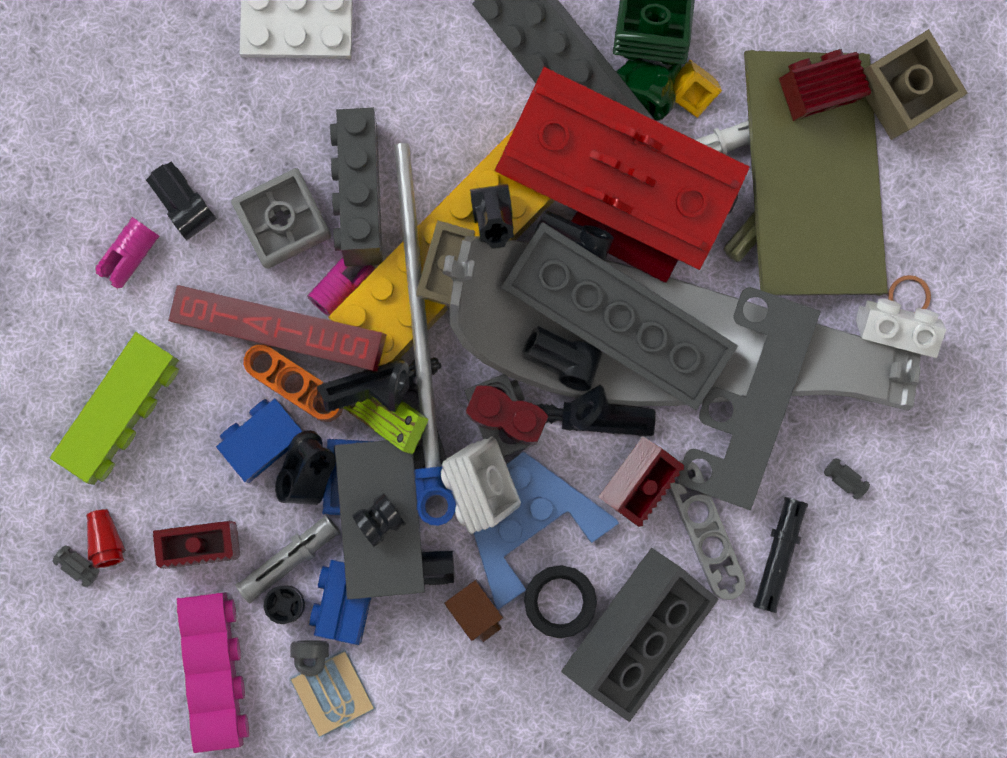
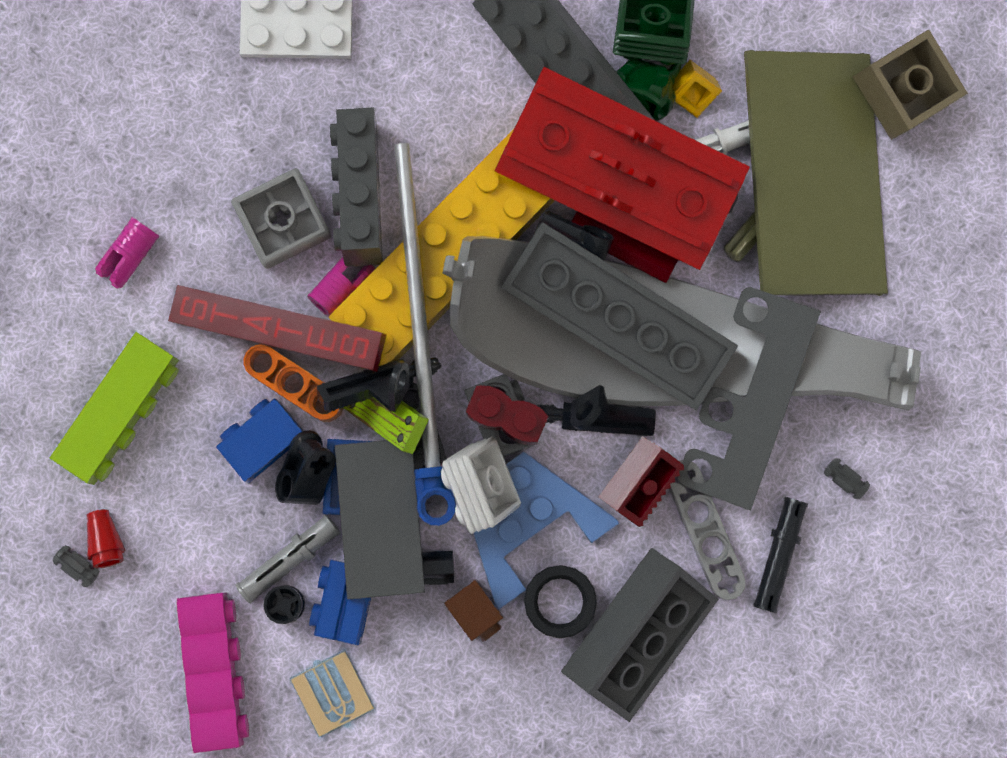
(184, 206): black piece -> none
(196, 544): dark red brick -> none
(308, 650): dark grey tile -> none
(385, 513): black wheel -> none
(445, 241): dark tan panel -> none
(493, 214): black piece -> none
(572, 361): black piece -> none
(824, 85): dark red brick -> none
(899, 328): white plate -> none
(916, 279): nougat piece -> none

